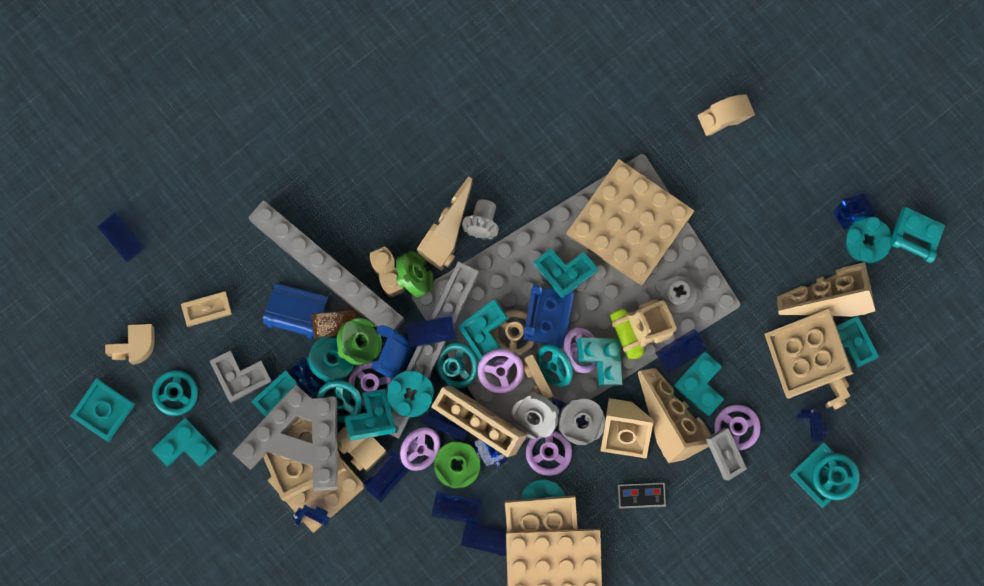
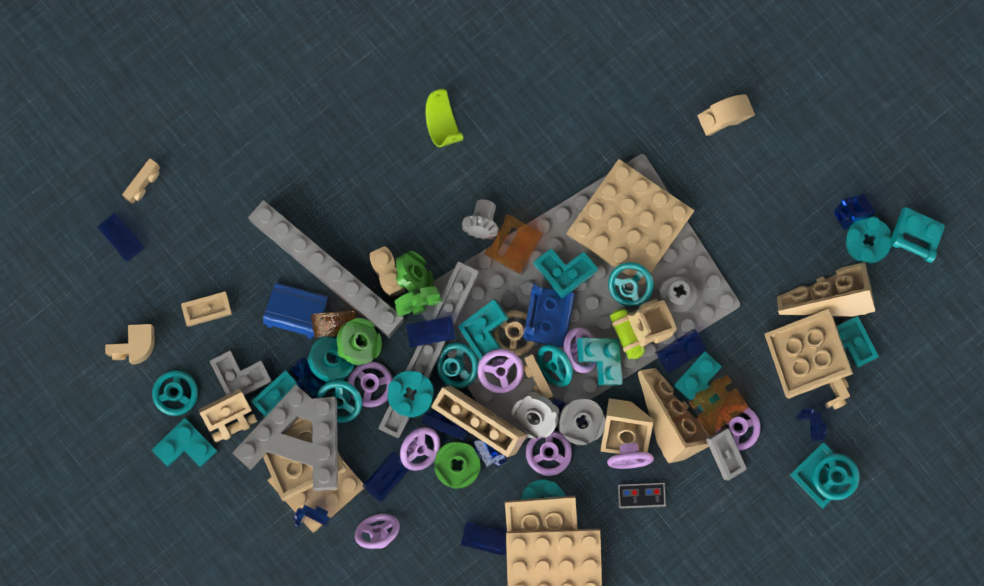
(102, 410): teal plate -> none
(147, 174): none -> tan plate
(225, 410): none -> tan plate
(364, 451): tan brick -> none
(376, 420): teal plate -> none
(378, 533): none -> lavender piece
(395, 353): blue piece -> none
(417, 302): none -> bright green plate
(440, 119): none -> lime piece
(441, 240): tan wedge -> none
(456, 508): clear blue plate -> none
(520, 247): none -> clear orange plate
(622, 283): none -> teal piece
(630, 457): none -> lavender piece
(721, 411): none -> clear orange plate

